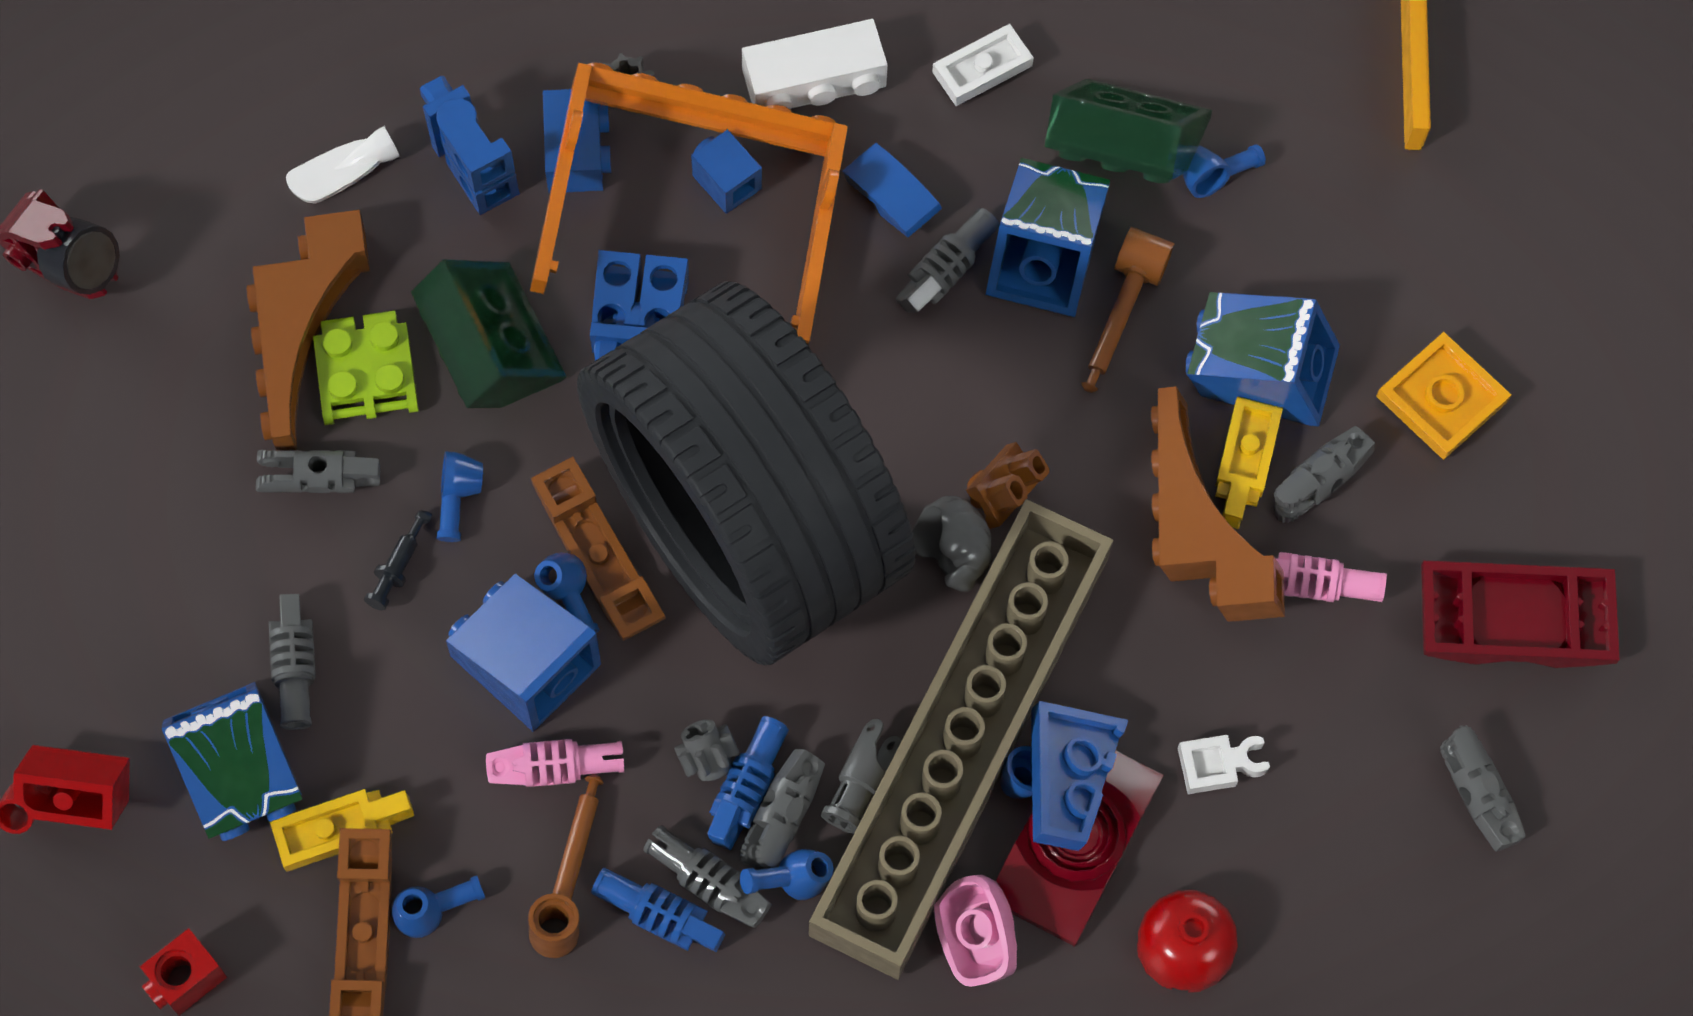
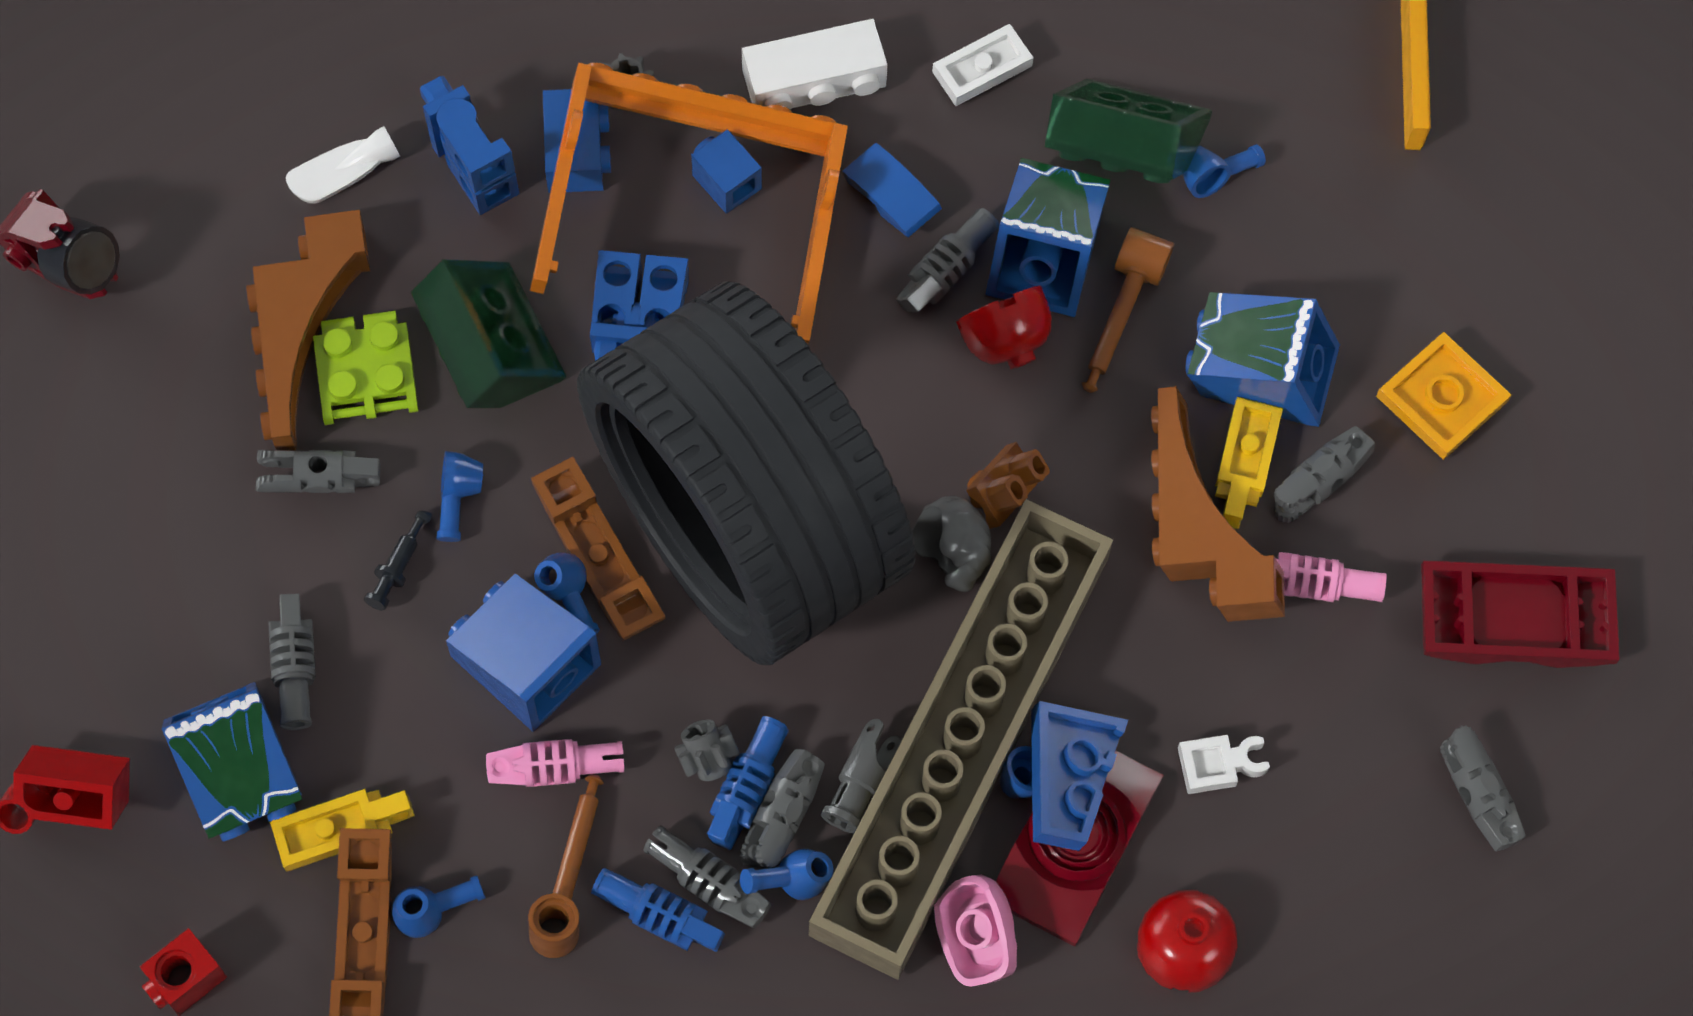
(1008, 328): none -> red cylinder

